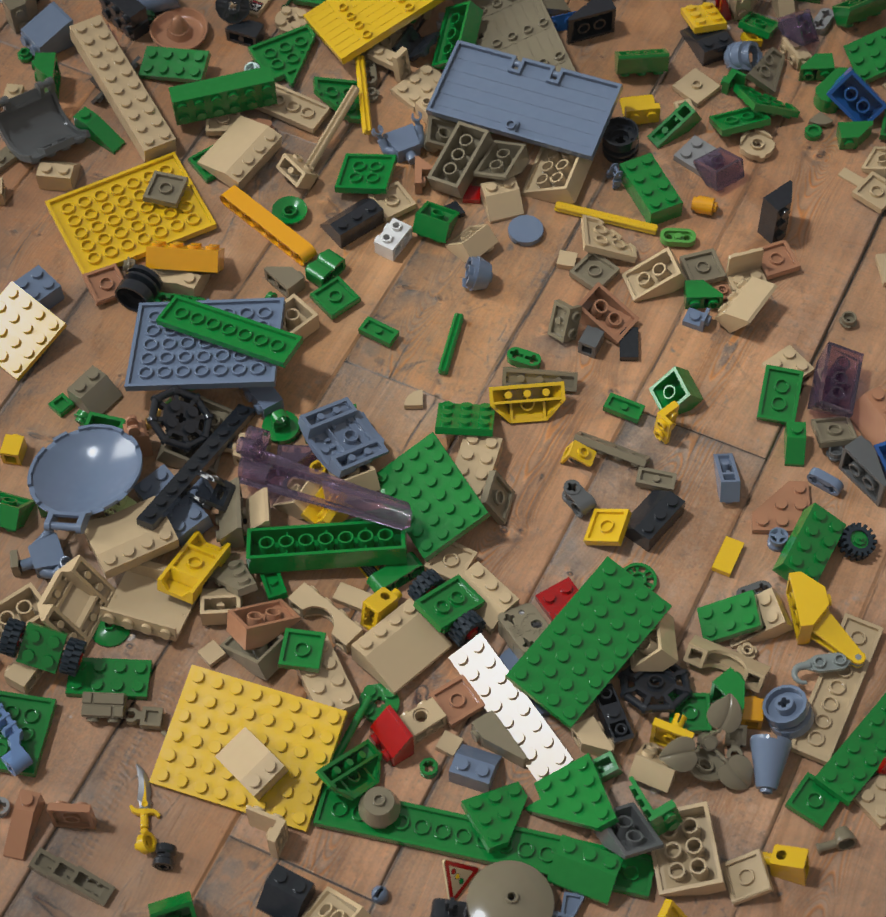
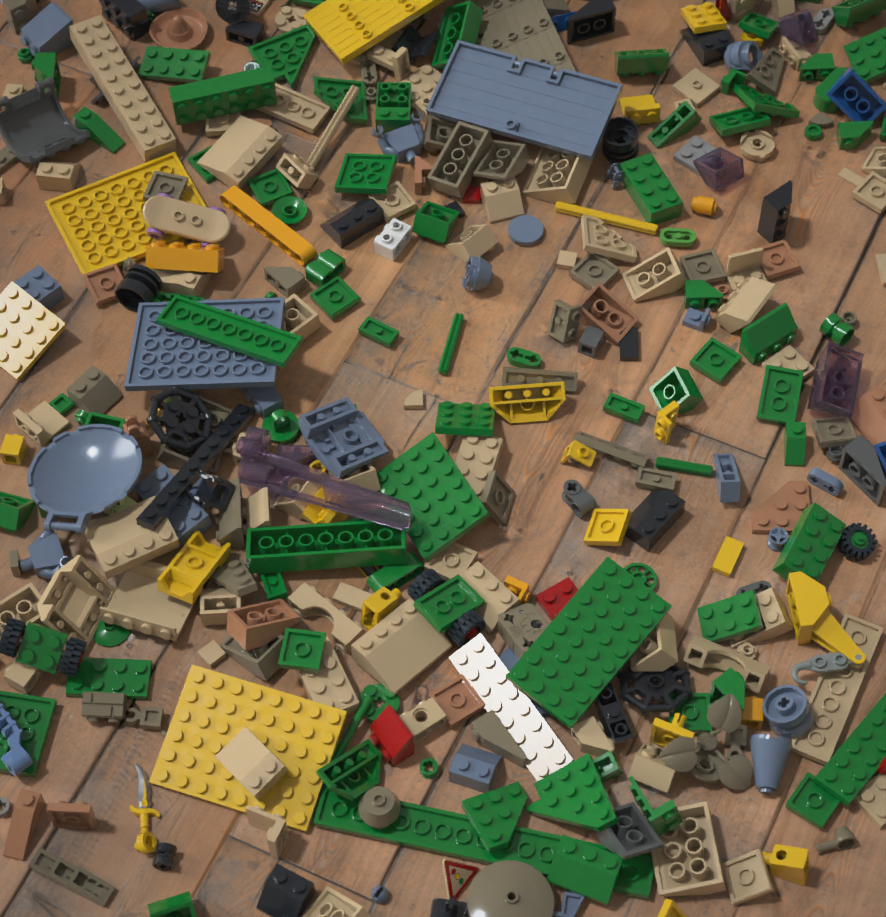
(41, 422): none -> tan bracket
(185, 219): none -> tan piece
(269, 187): none -> green plate
(363, 95): yellow axle -> none
(393, 105): none -> green slope
(449, 744): tan tile -> none
(518, 588): none -> light orange bracket
(684, 466): none -> green axle
(715, 360): none -> green plate
(768, 334): none -> green slope
(836, 329): none -> green wheel

